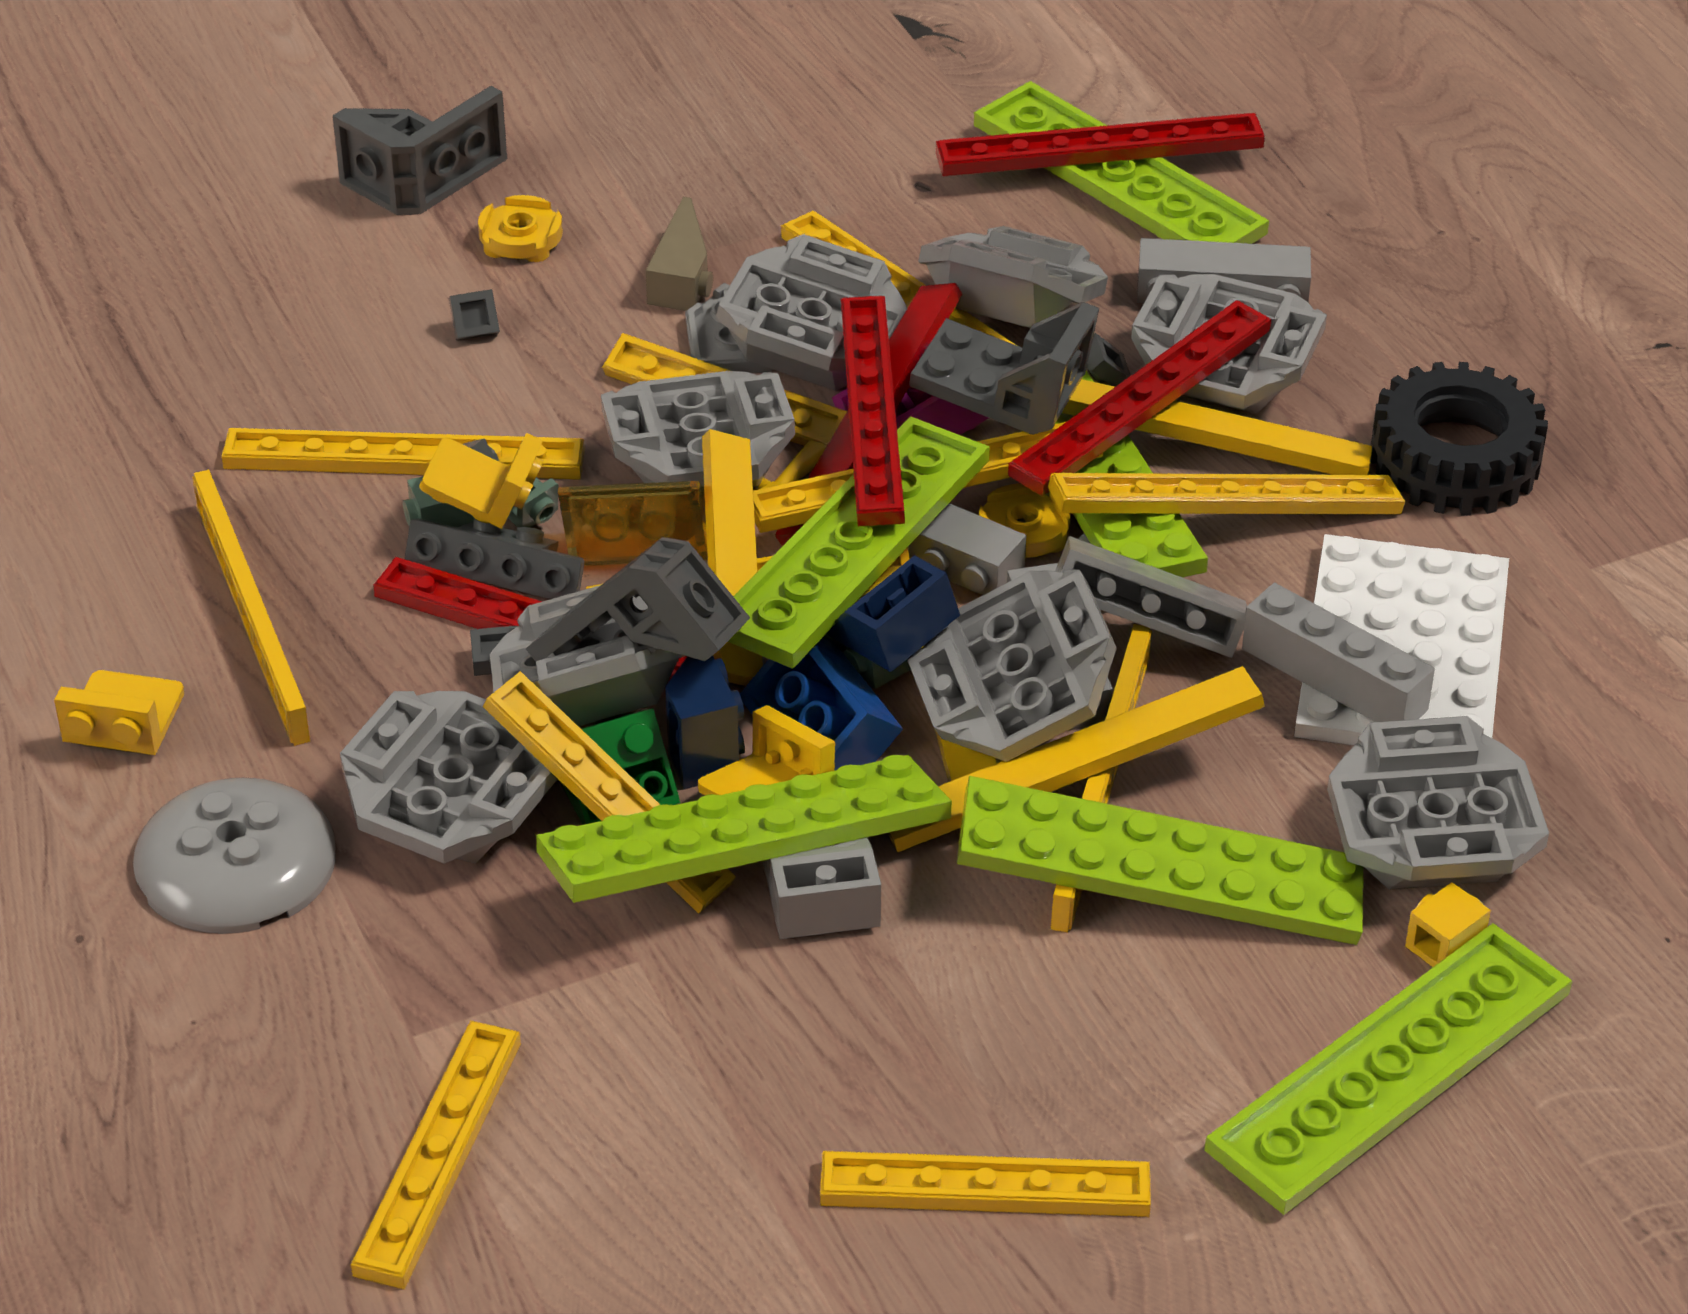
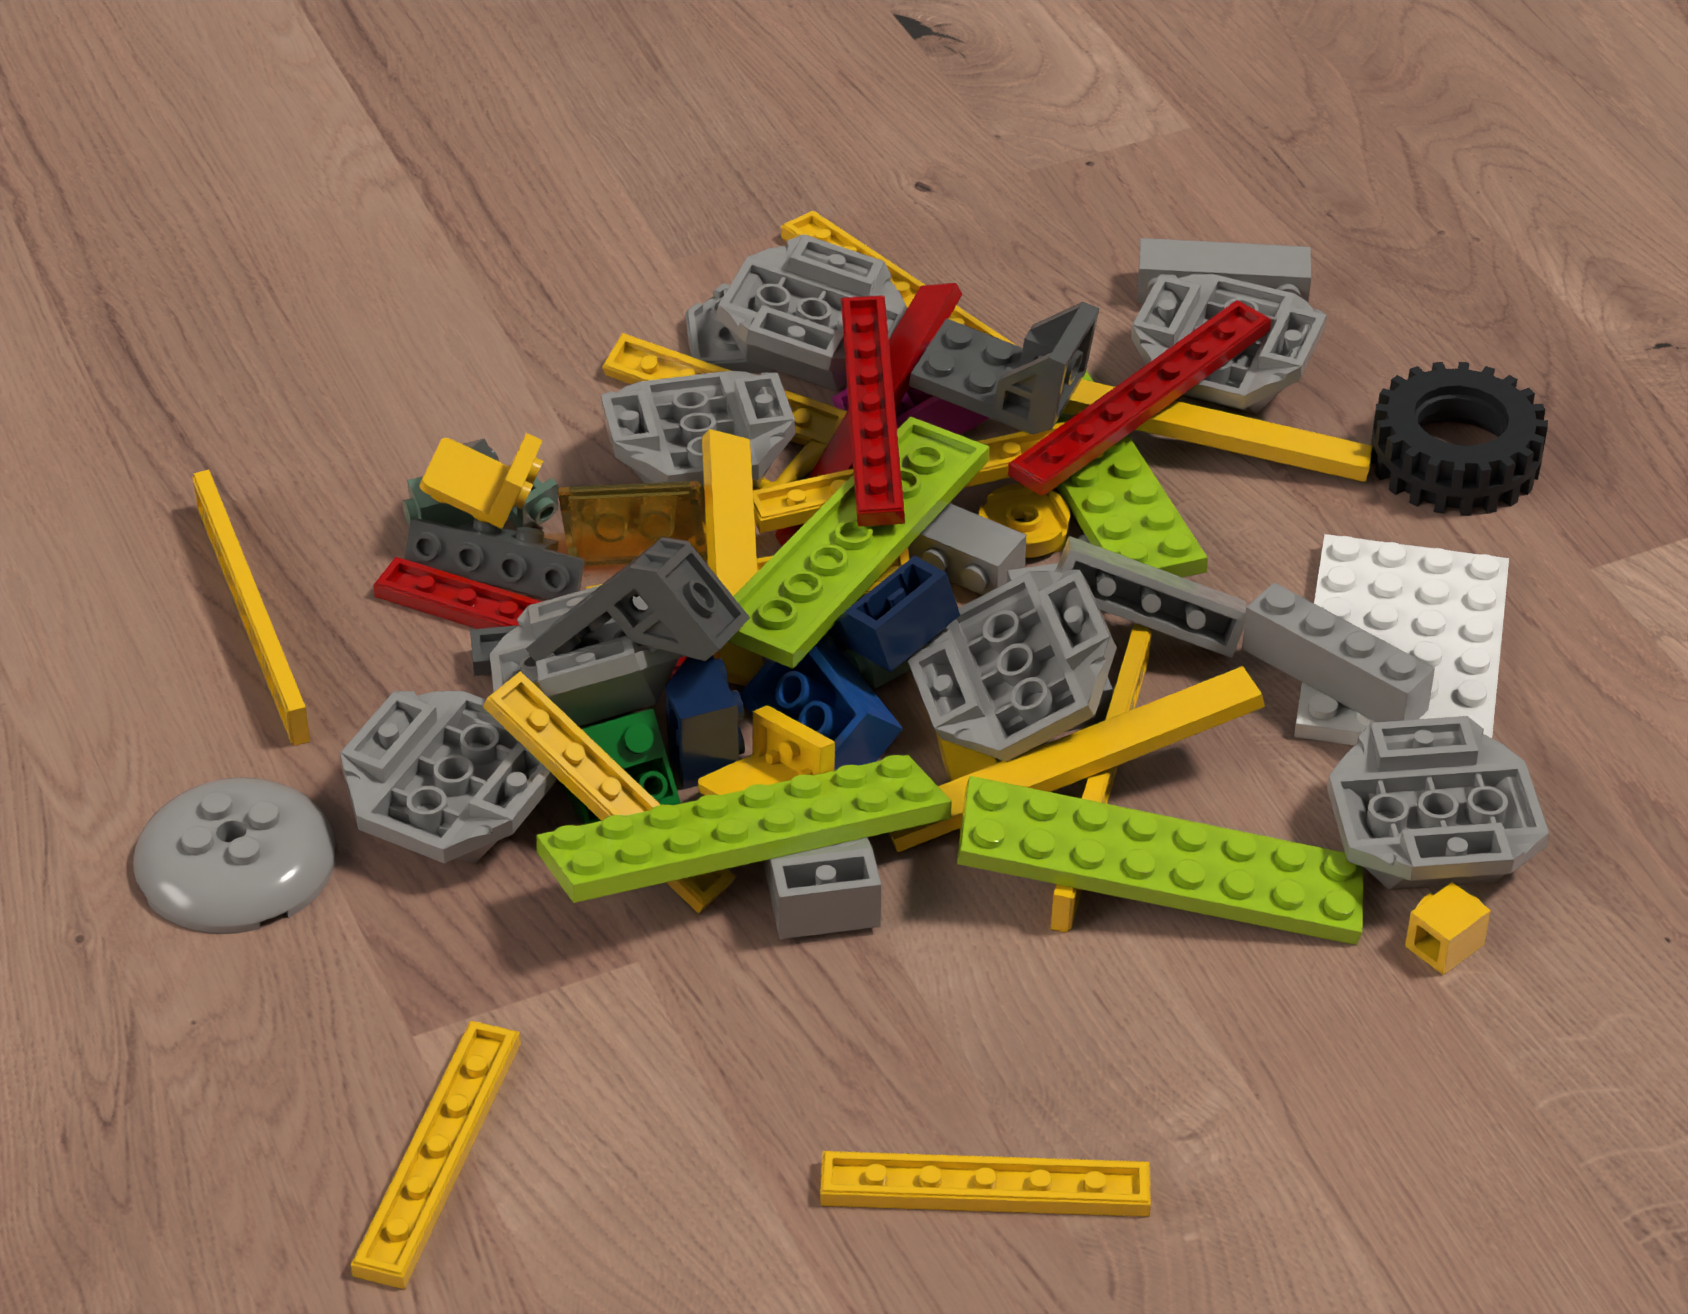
(119, 711): yellow bracket -> none
(379, 451): yellow tile -> none
(418, 162): dark grey bracket -> none
(474, 314): dark grey plate -> none
(503, 236): yellow plate -> none
(679, 266): dark tan slope -> none
(1014, 273): light grey piece -> none
(1099, 144): red tile -> none
(1107, 362): dark grey plate -> none
(1143, 190): lime plate -> none
(1225, 493): yellow tile -> none
(1386, 1068): lime plate -> none

